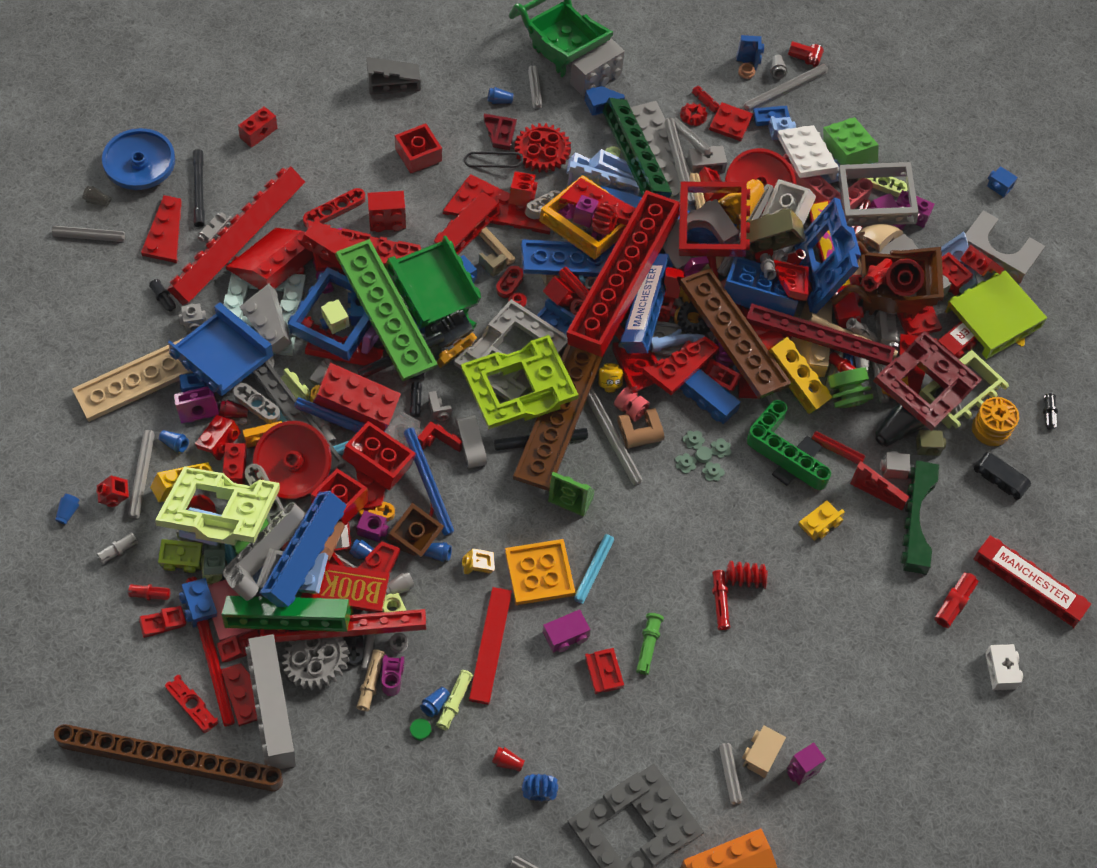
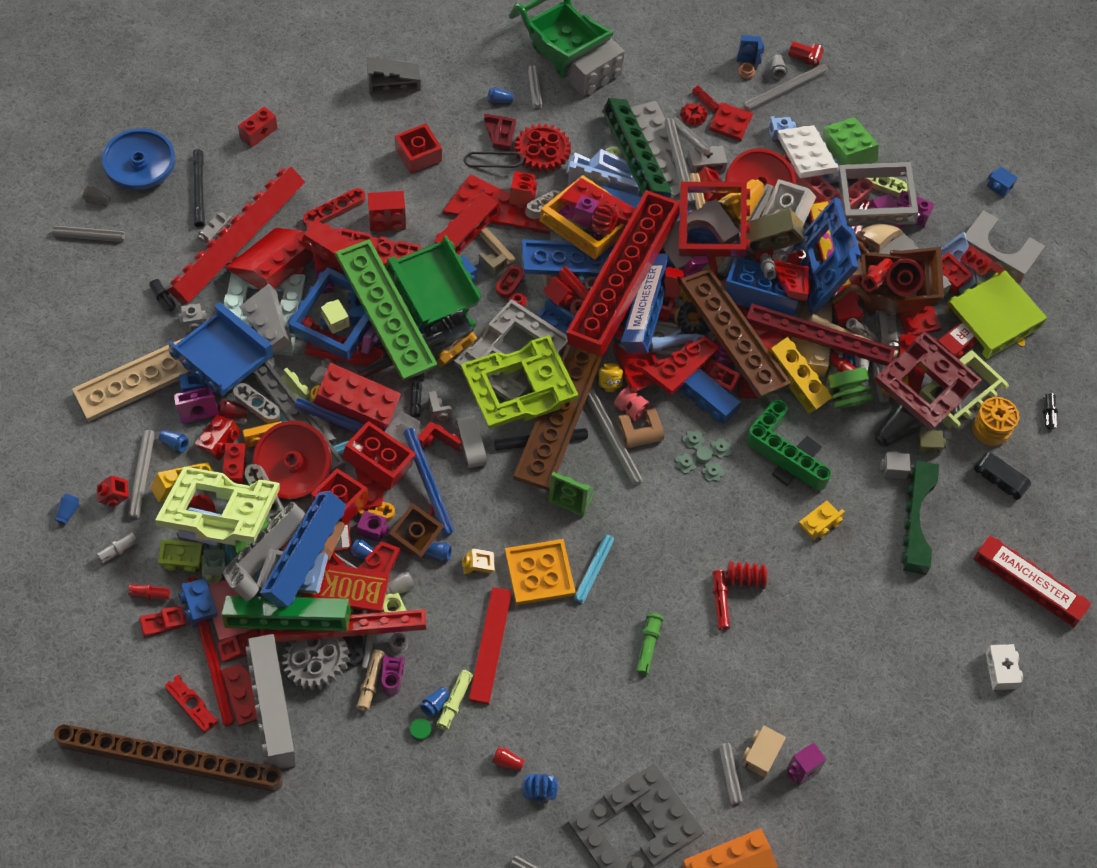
(164, 232): red wing -> none
(566, 631): magenta brick -> none
(597, 98): blue slope -> none
(604, 671): red plate -> none
(763, 115): blue plate -> none
(838, 448): red axle -> none
(877, 486): red wing -> none
(956, 600): red piece -> none

